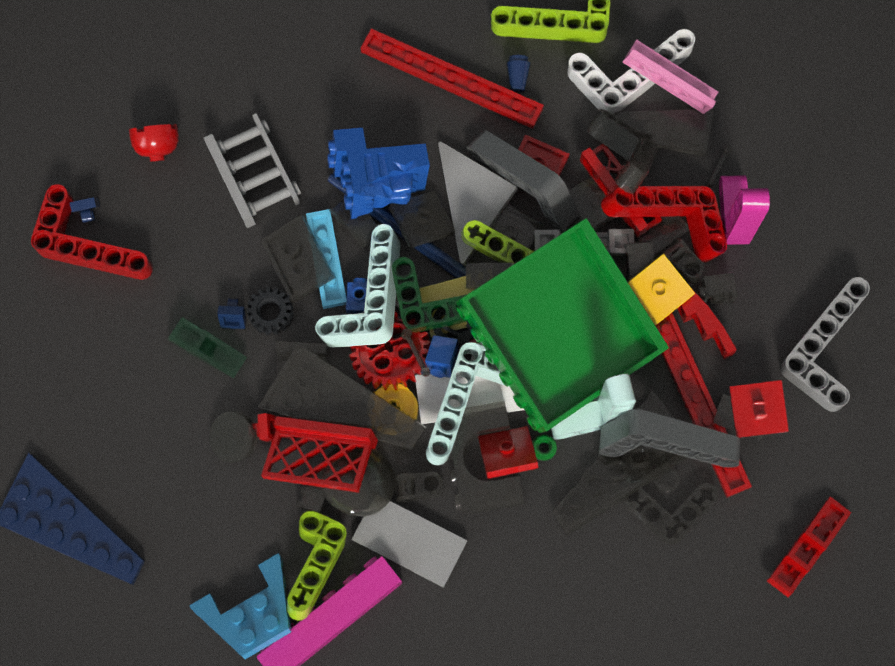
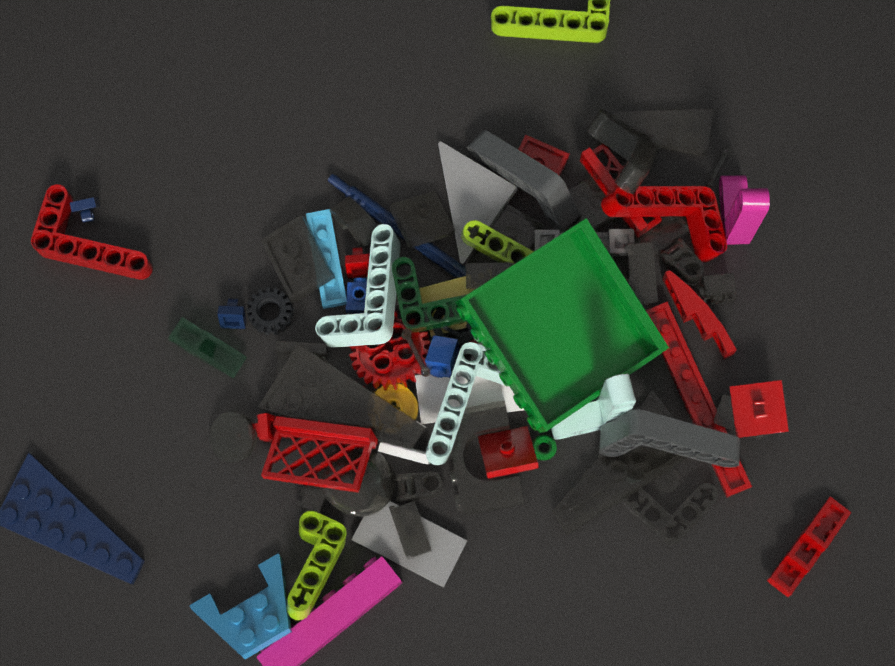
(154, 141): red cylinder -> none
(239, 189): light grey fence -> none
(357, 264): none -> red tile
(376, 174): blue brick -> none
(410, 530): none -> clear smoke panel
(411, 454): none -> white tile
(452, 78): red plate -> none
(518, 72): dark blue cone -> none
(616, 90): white beam -> none
(660, 289): yellow plate -> none
(670, 77): bright pink fence -> none
(820, 339): light grey beam -> none

